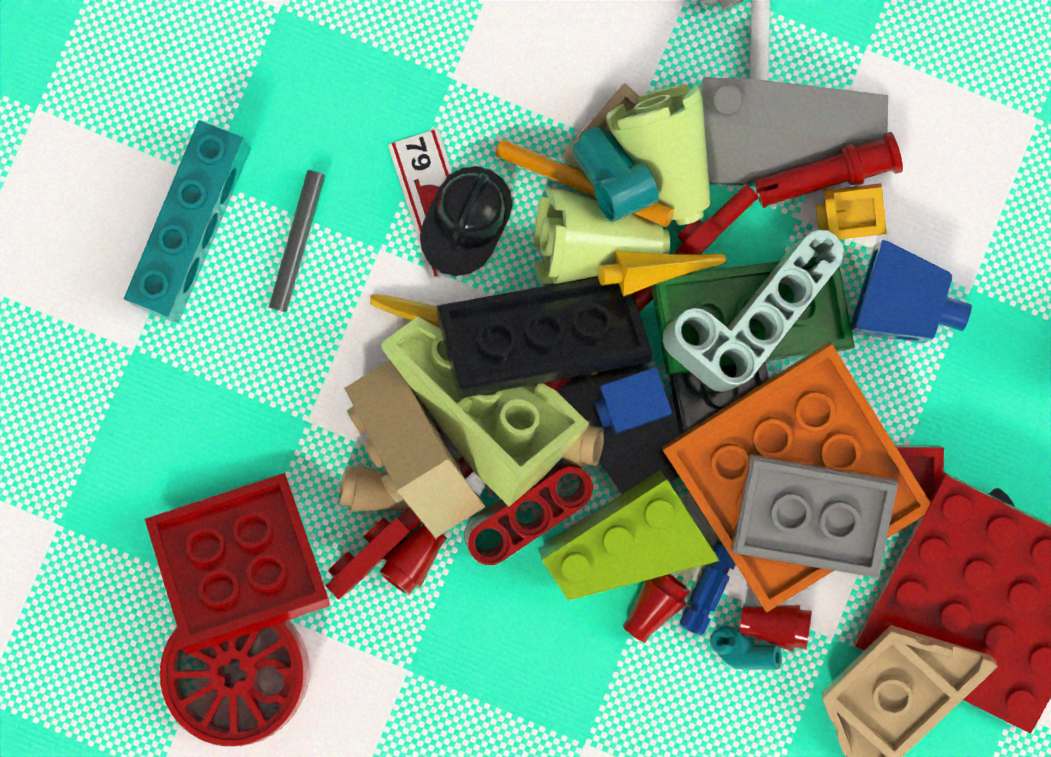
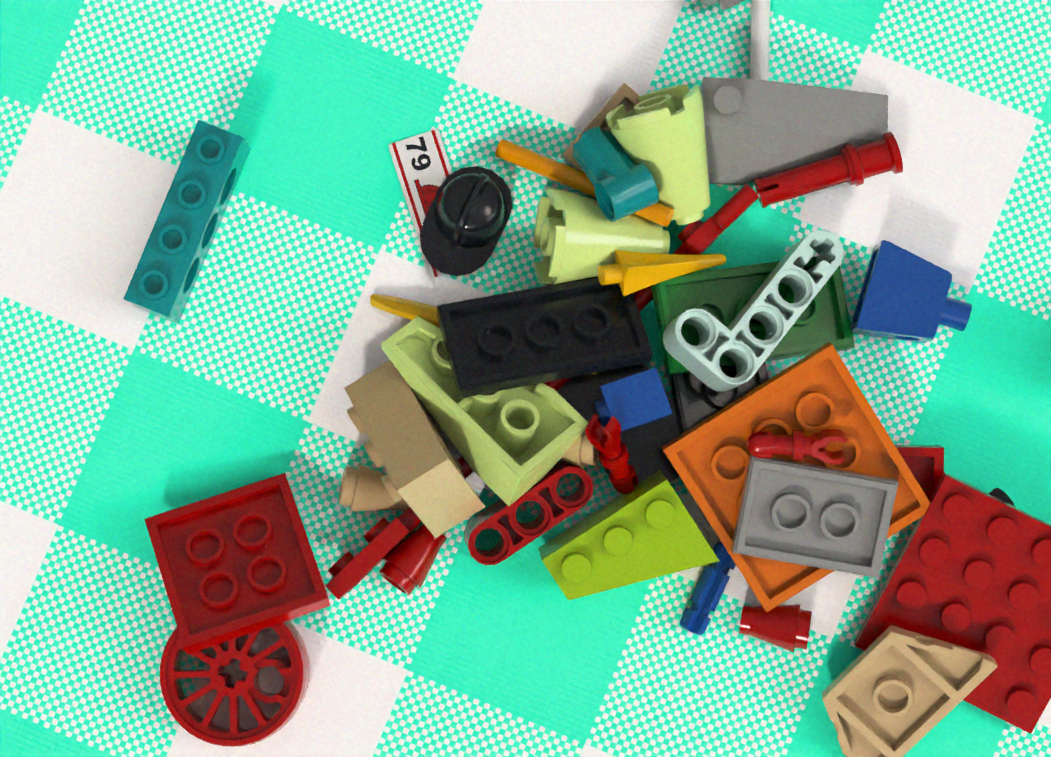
(296, 241): dark grey bar -> none
(612, 453): none -> red piece
(655, 605): red cone -> none
(742, 653): teal arm -> none
(765, 445): none -> red piece
(853, 211): yellow bracket -> none

